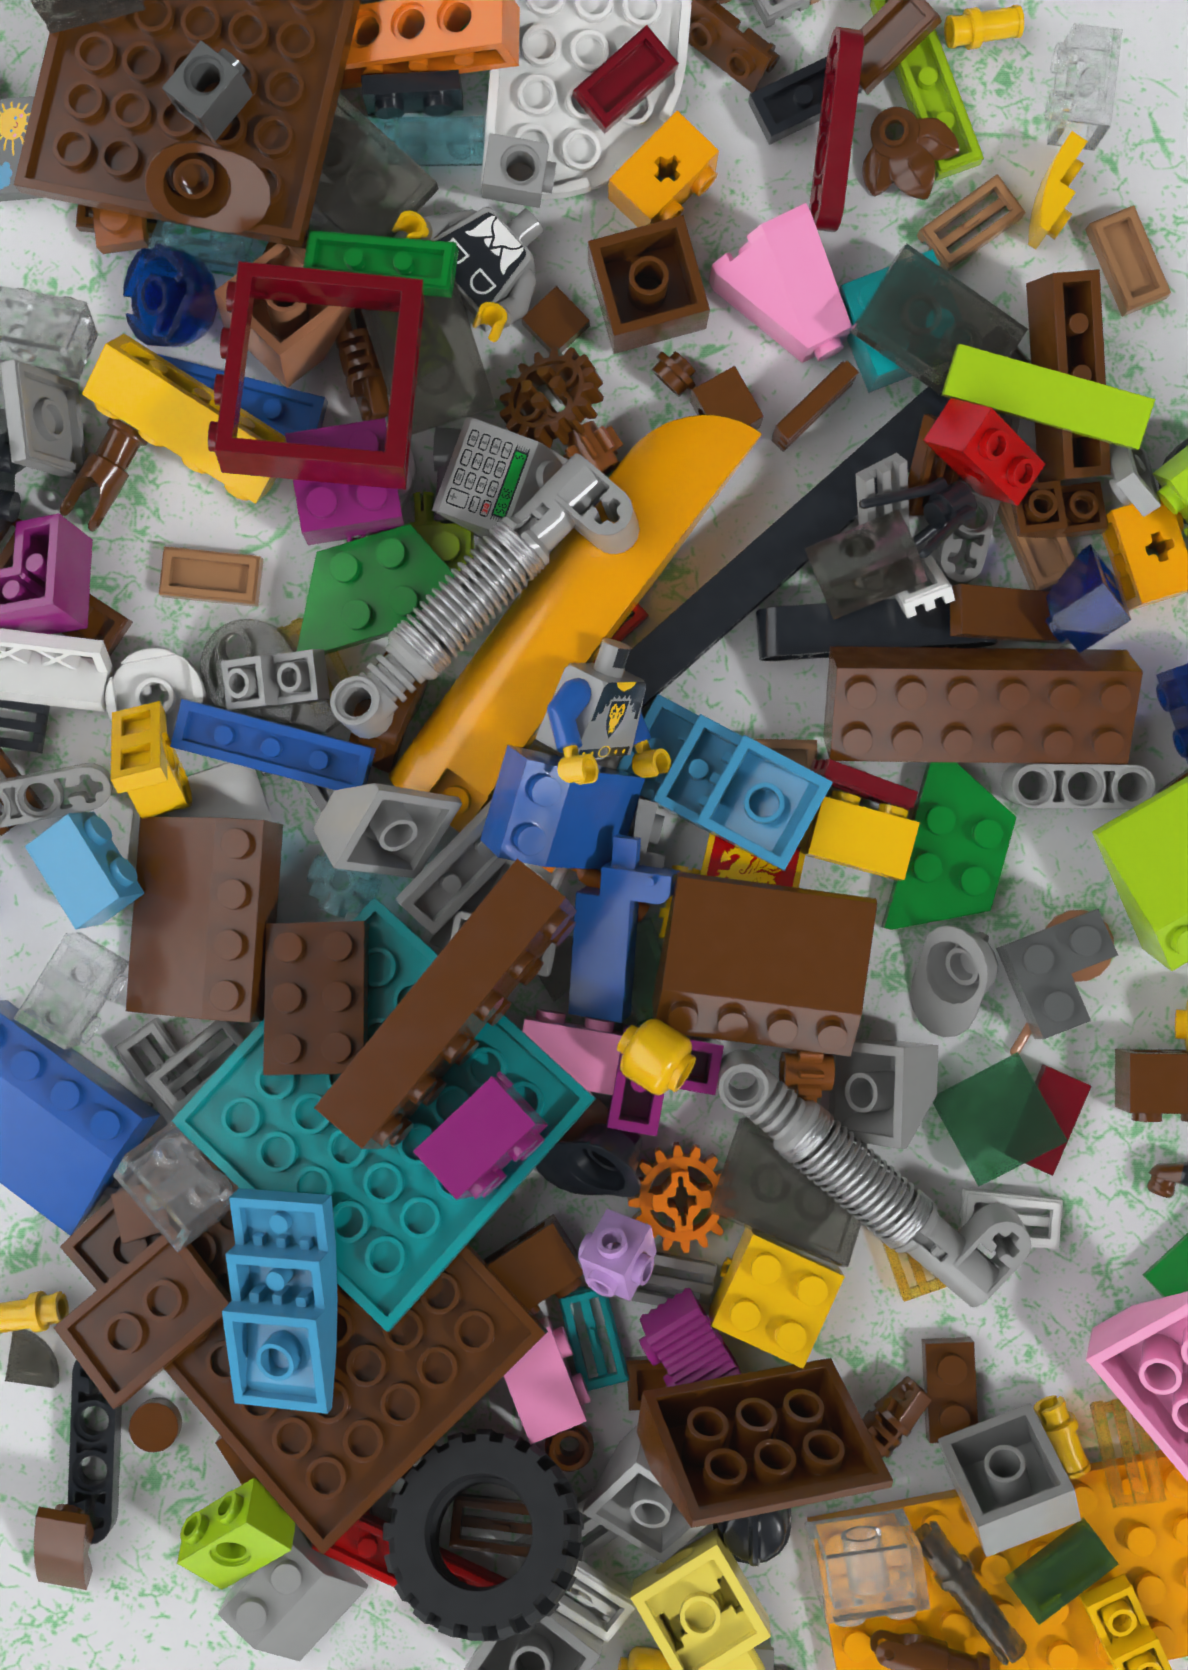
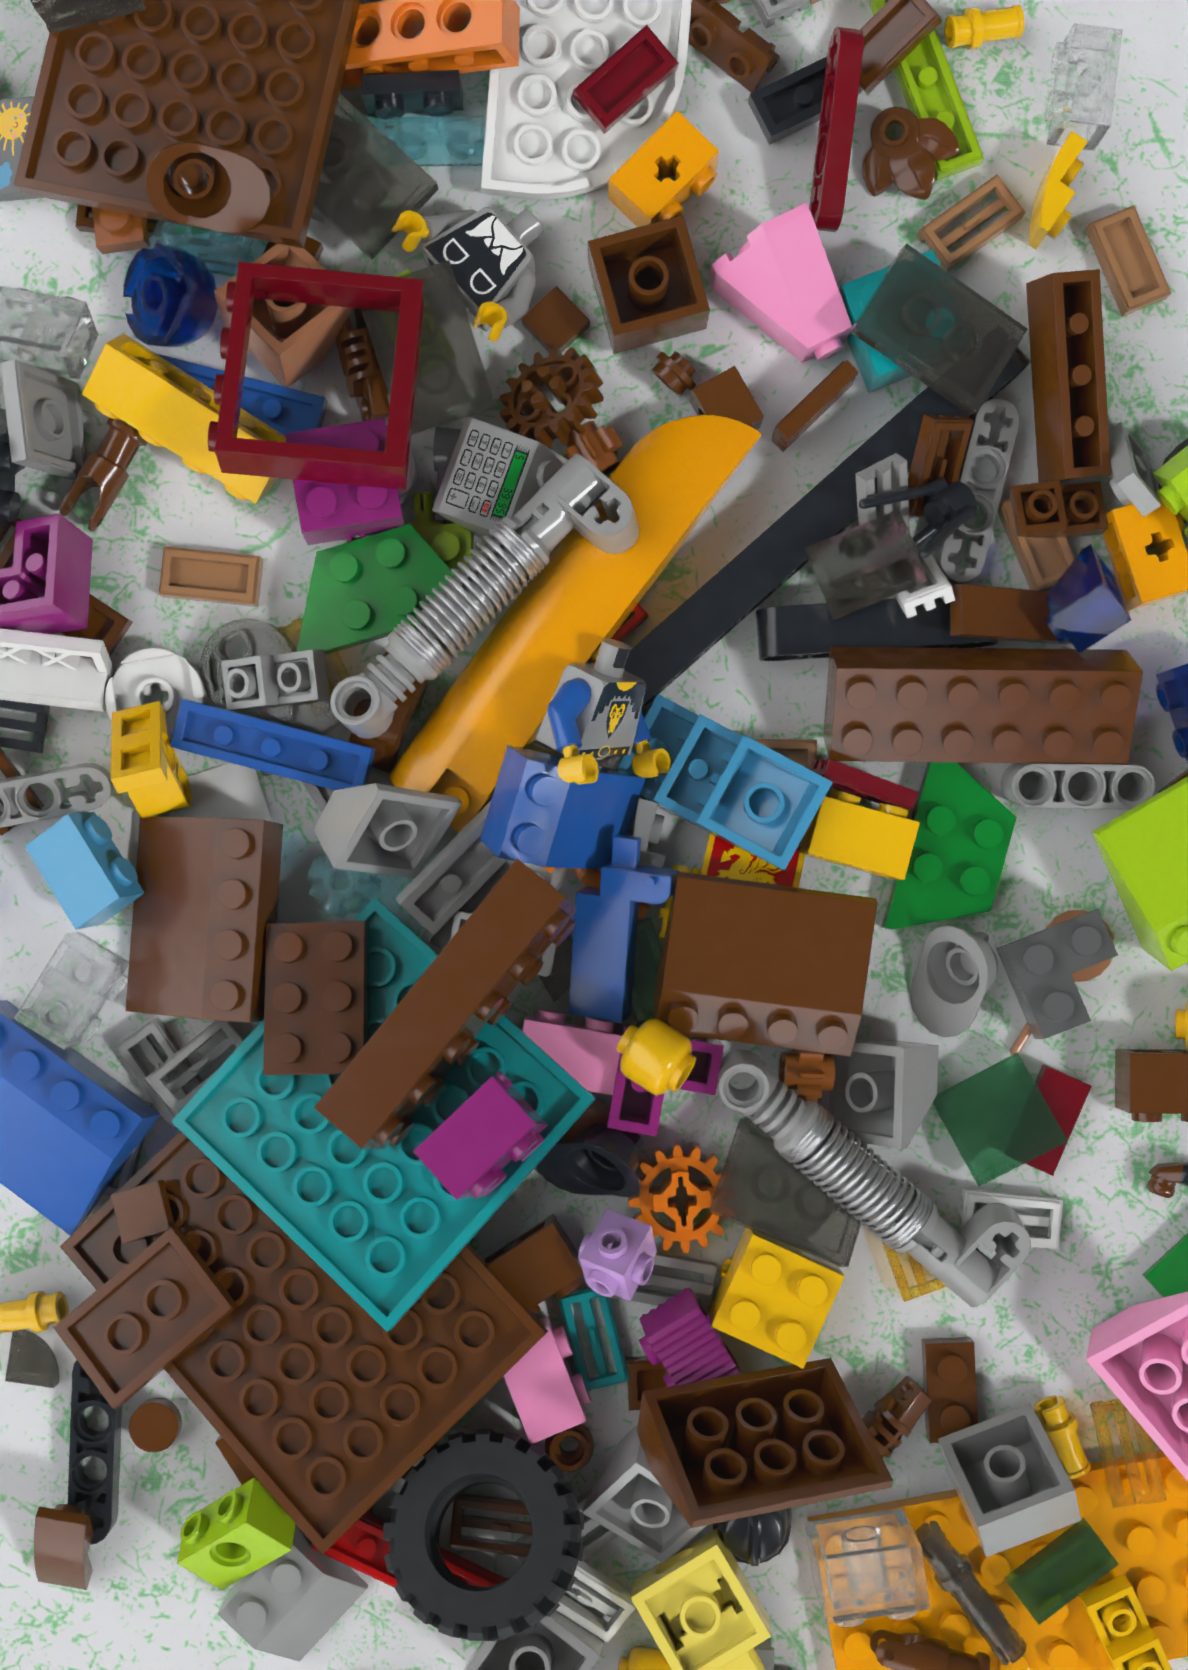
(175, 1186): clear brick -> none
(213, 109): dark grey brick -> none
(282, 1300): dark azure slope -> none
(386, 256): green tile -> none
(503, 153): light grey brick -> none
(984, 451): red brick -> none
(1048, 397): lime tile -> none

